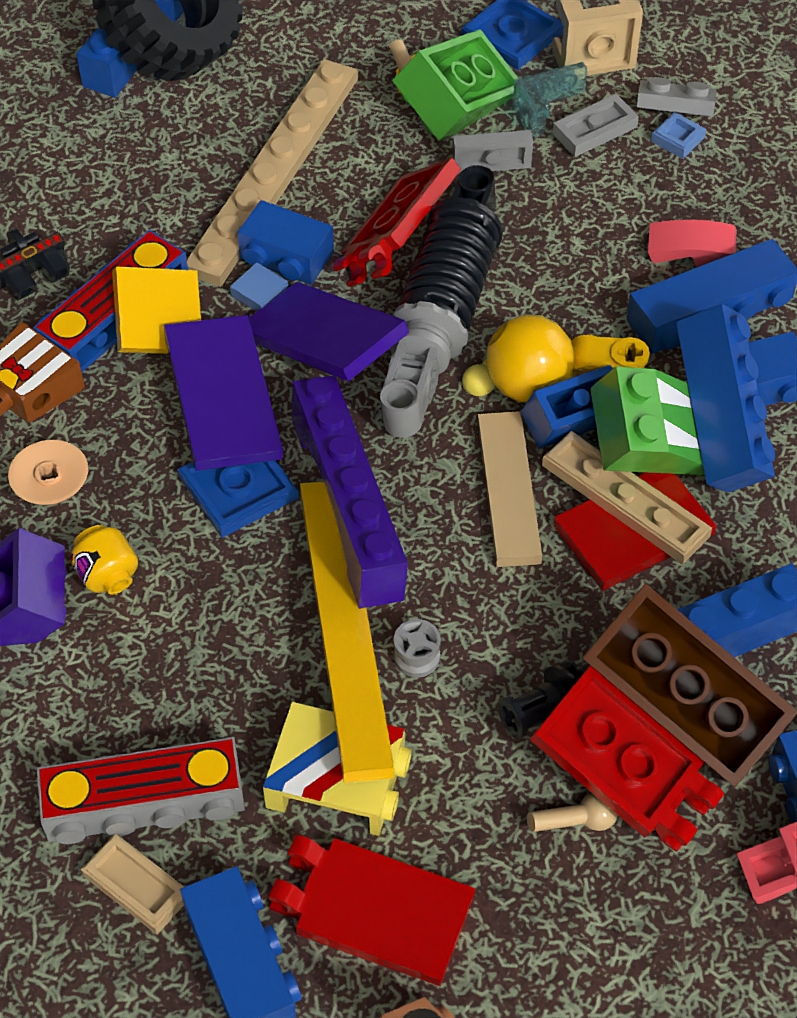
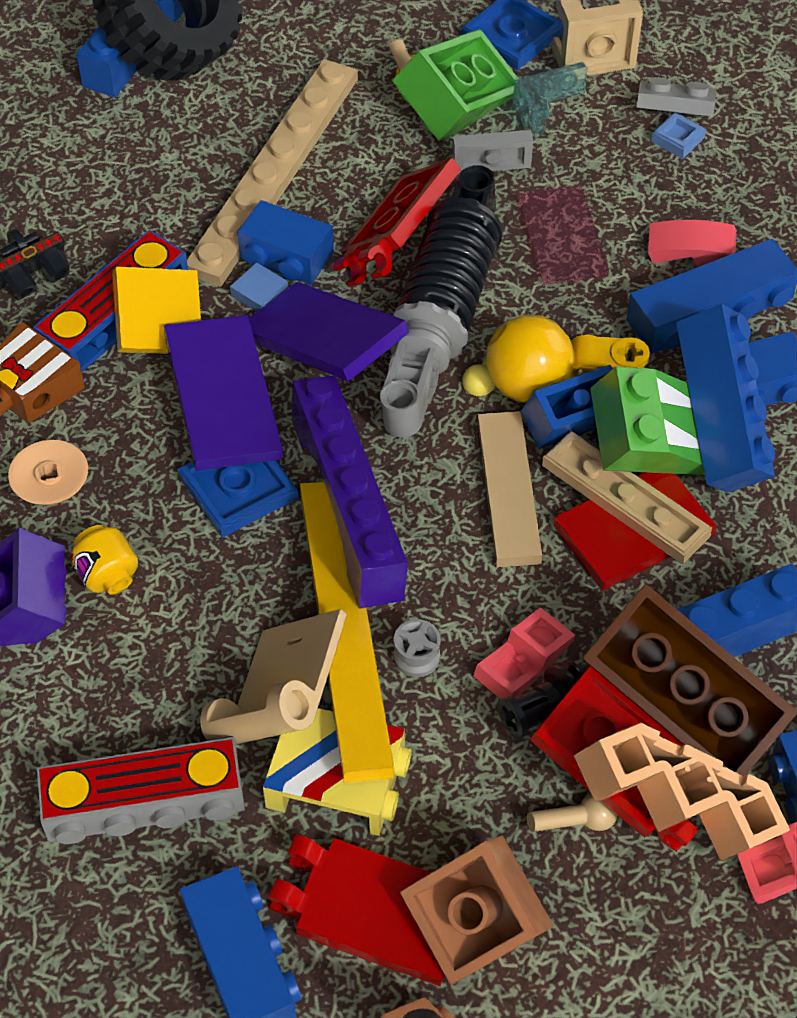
(135, 883): tan tile -> none
(281, 683): none -> tan door
(476, 909): none -> nougat slope
(525, 656): none -> coral slope
(563, 235): none -> clear pink piece
(595, 125): light grey plate -> none
(682, 784): none -> light nougat brick

